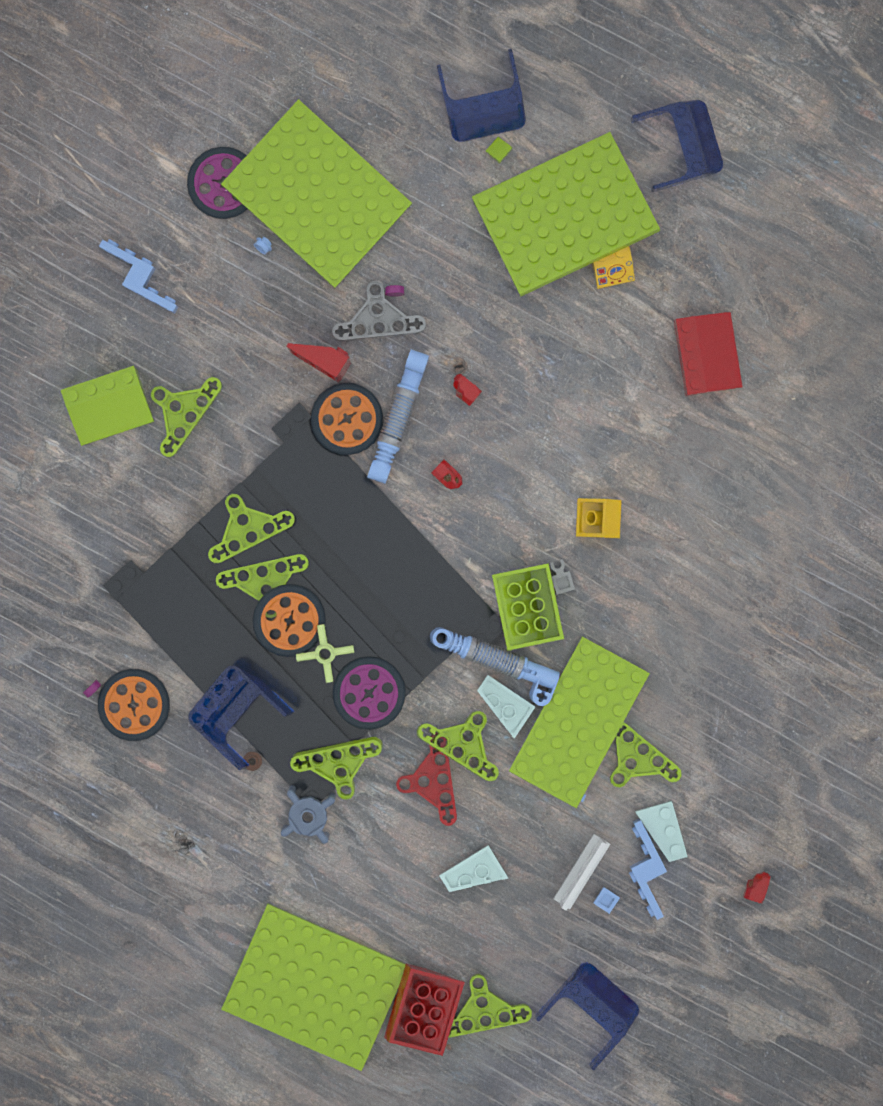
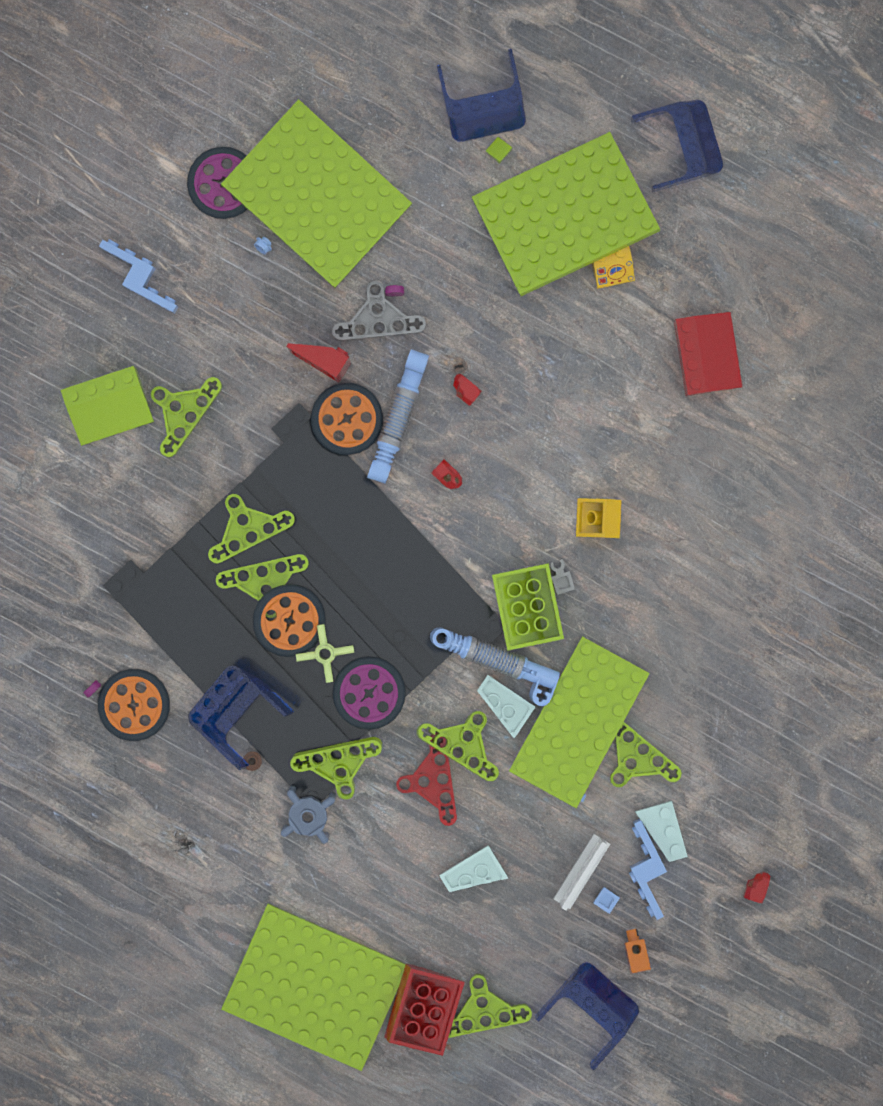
(640, 961): none -> orange torso

